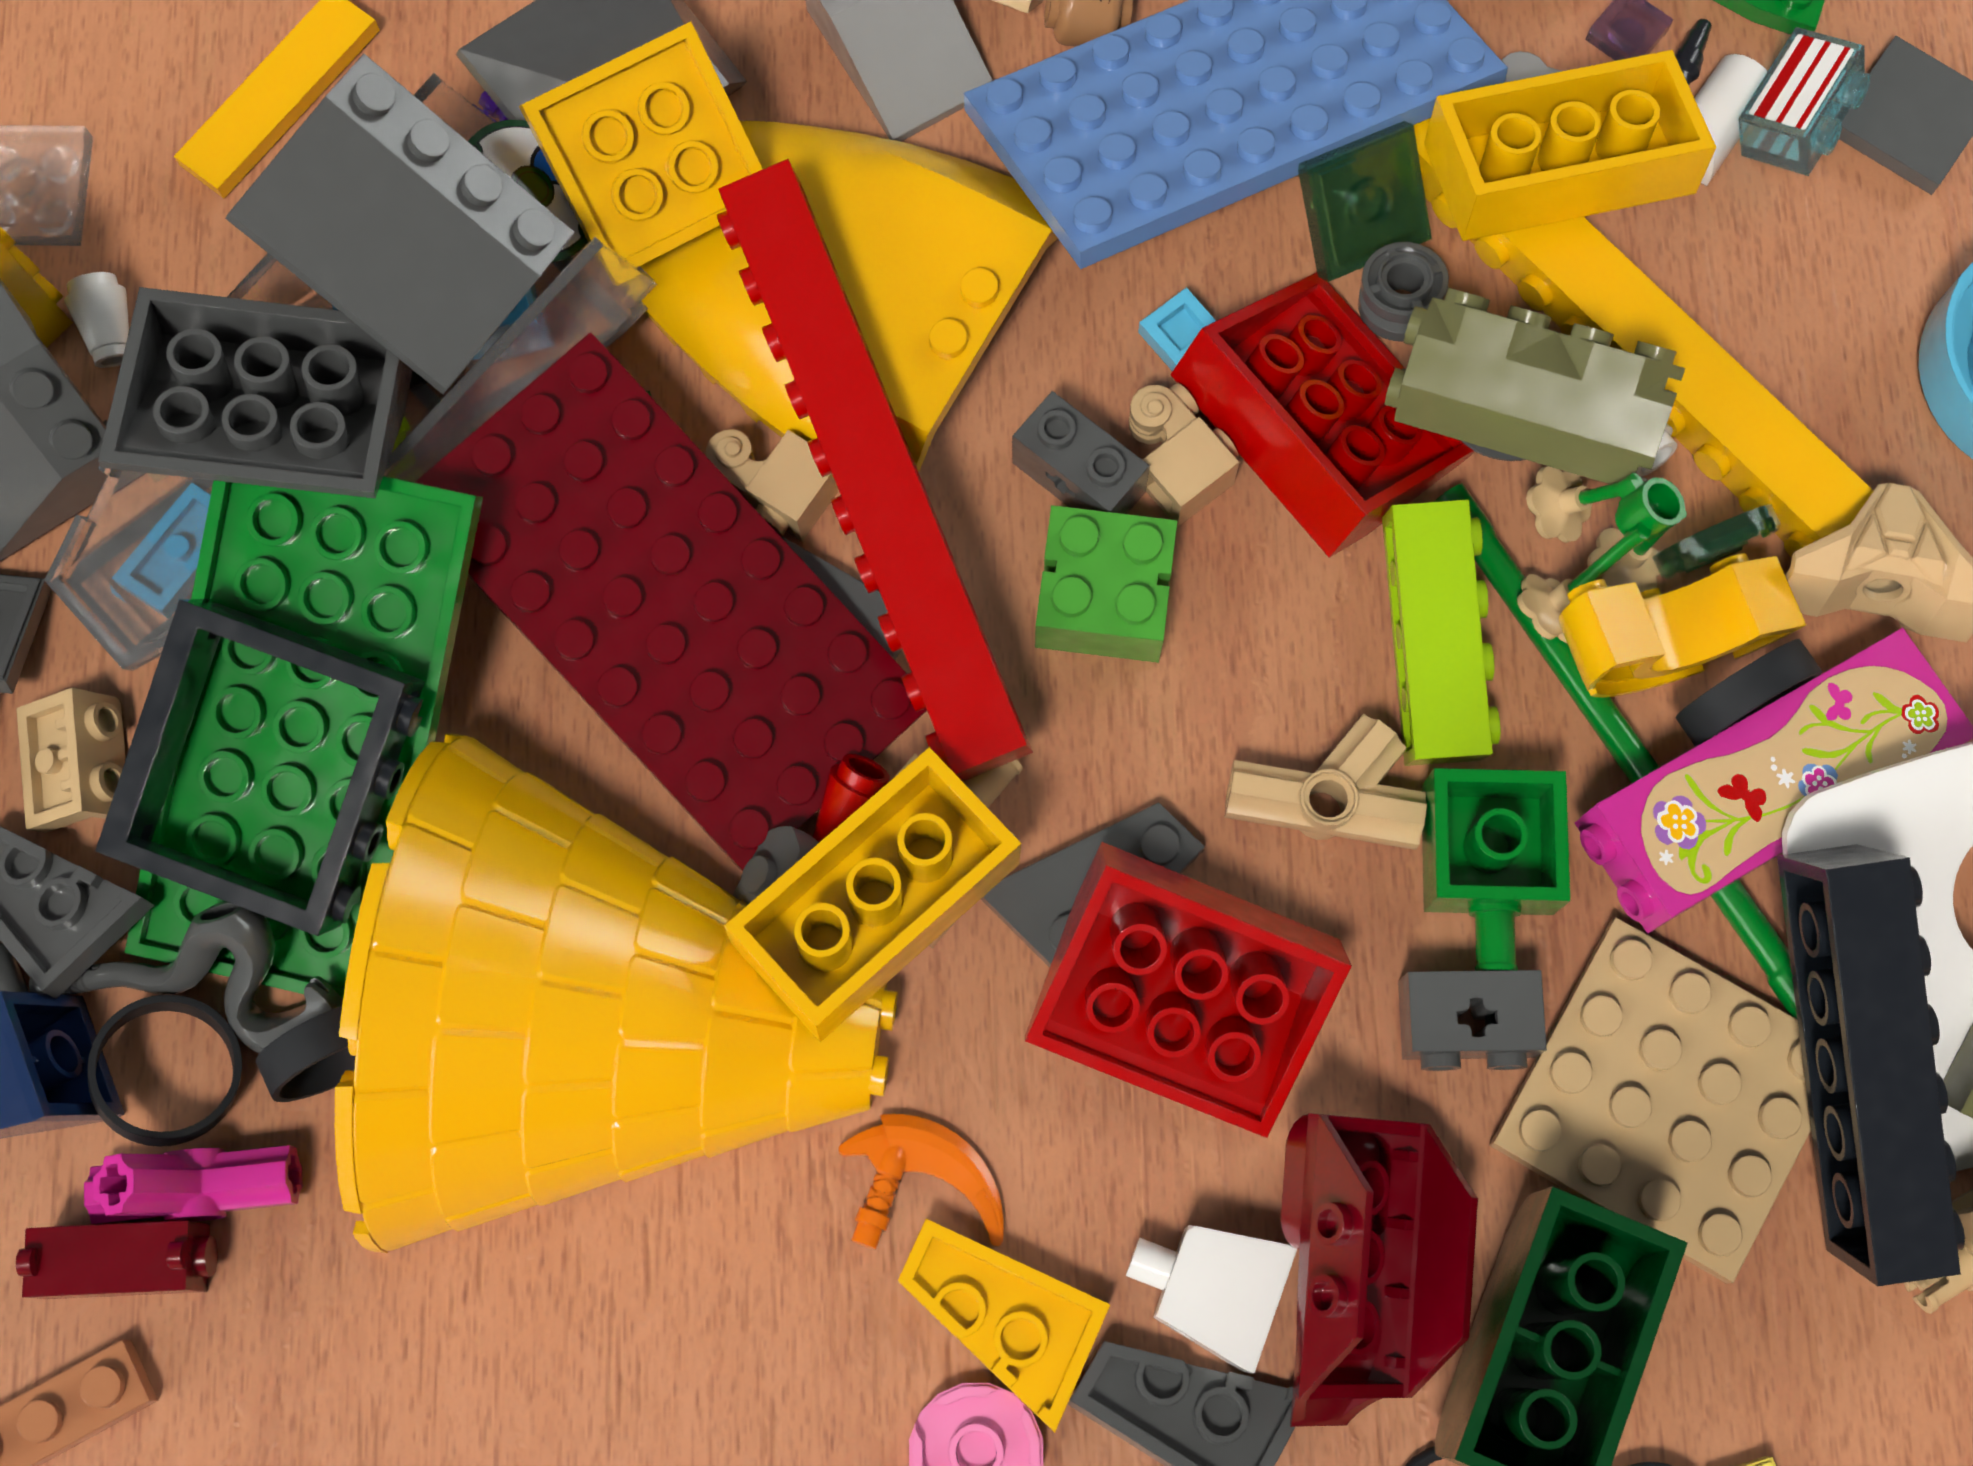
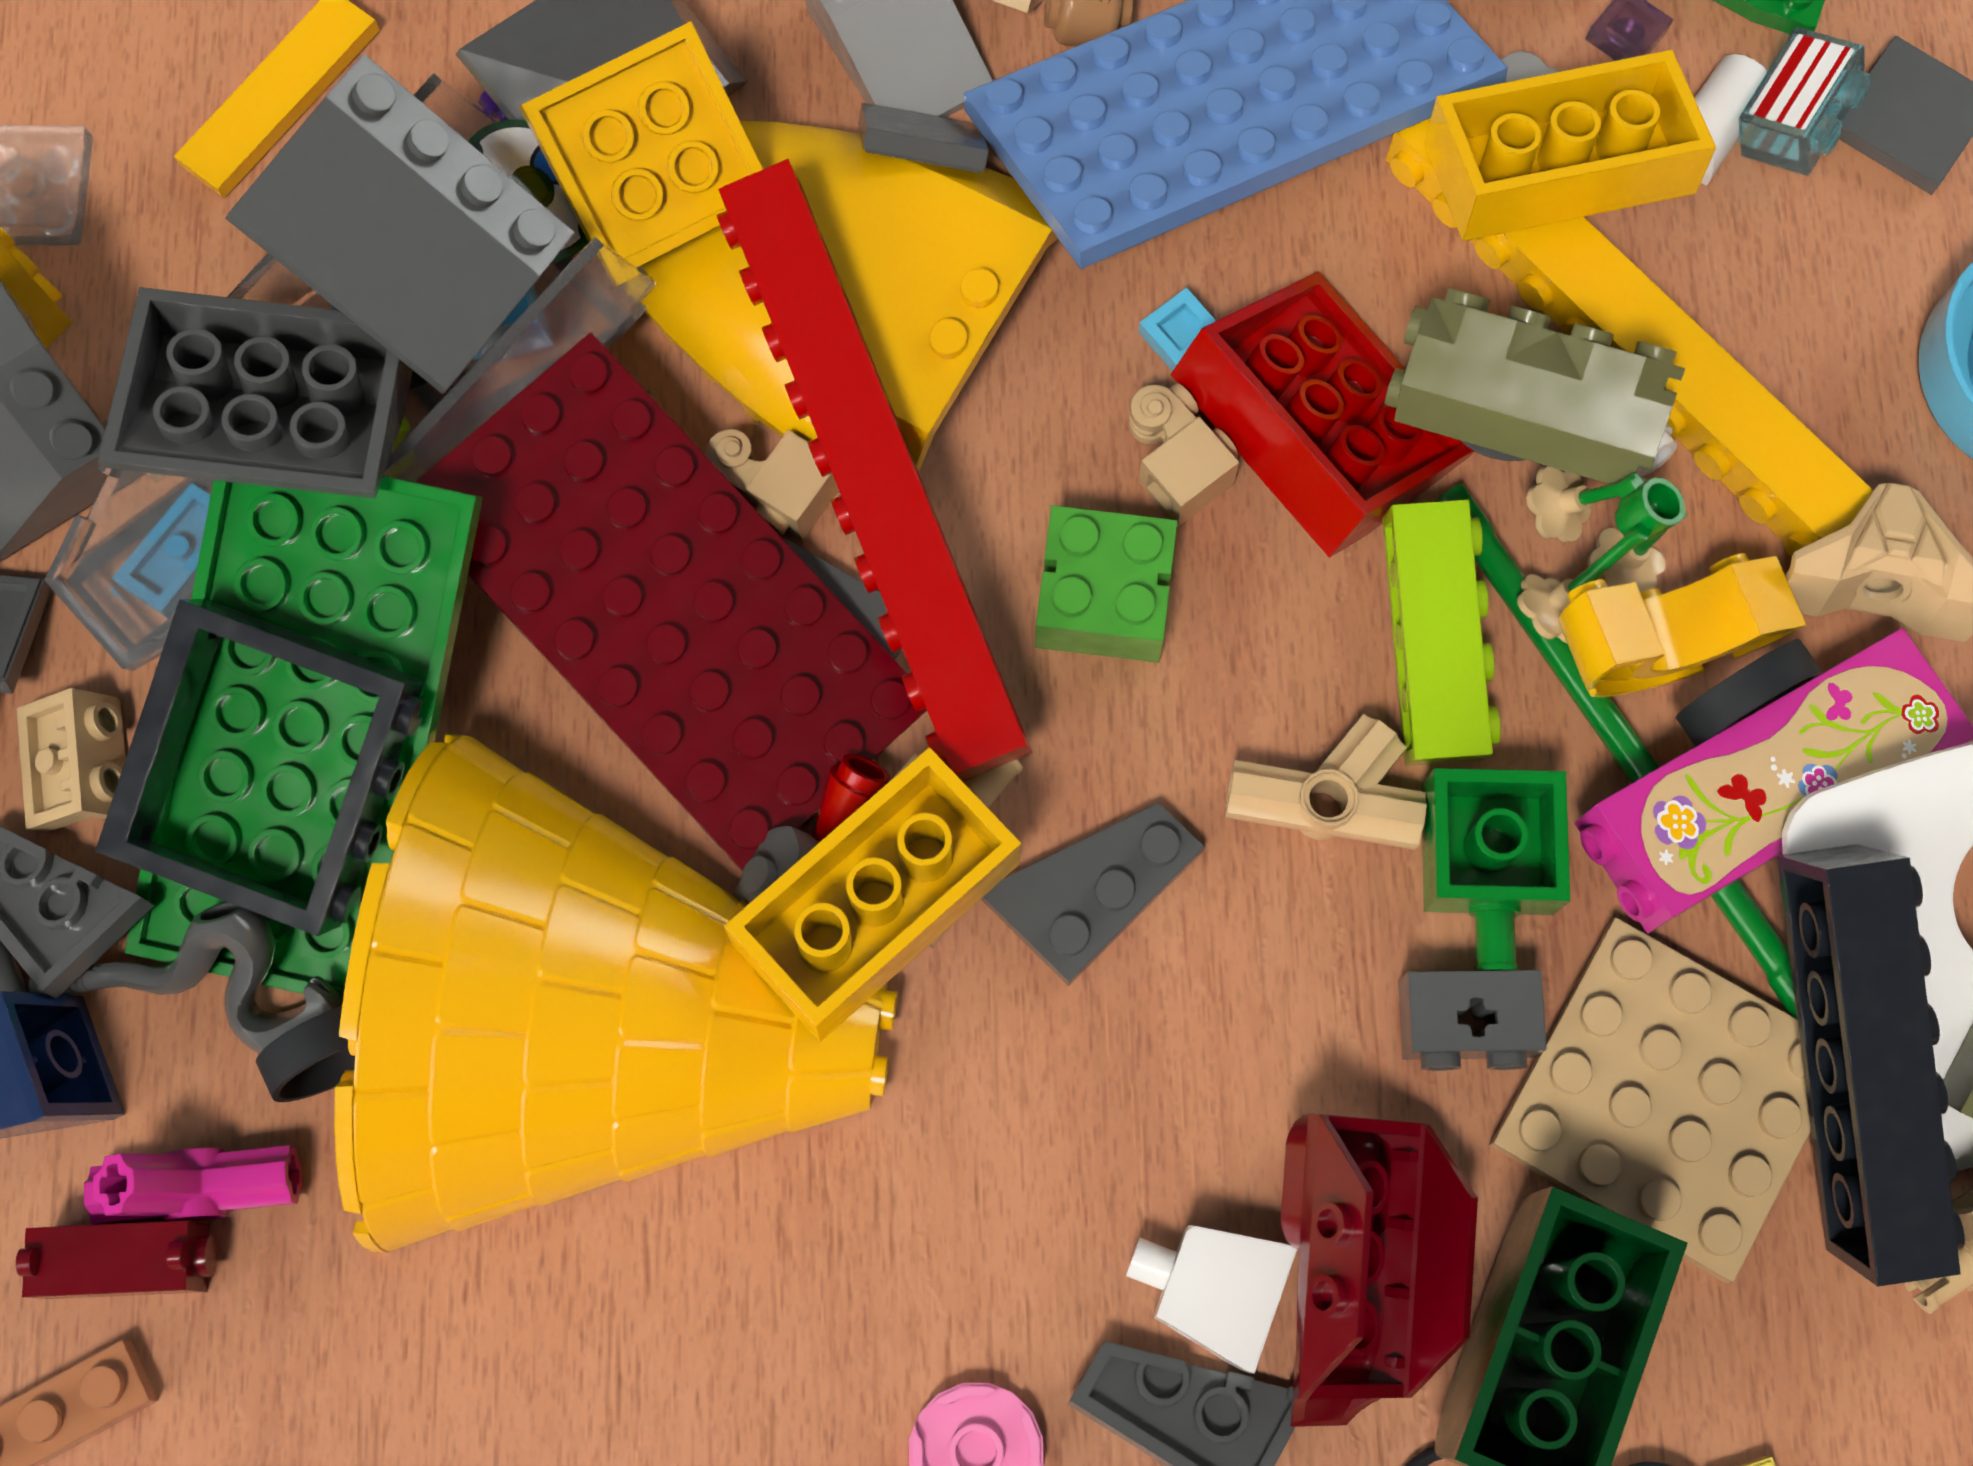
(100, 315): white cone -> none
(156, 1004): black tyre -> none
(922, 138): none -> dark grey tile
(924, 1147): orange piece -> none
(1007, 1314): yellow wing -> none
(1078, 459): dark grey brick -> none
(1186, 990): red slope -> none
(1364, 199): clear green tile -> none
(1393, 268): dark grey wheel -> none
(1691, 50): black piece -> none
(1716, 541): clear green tile -> none

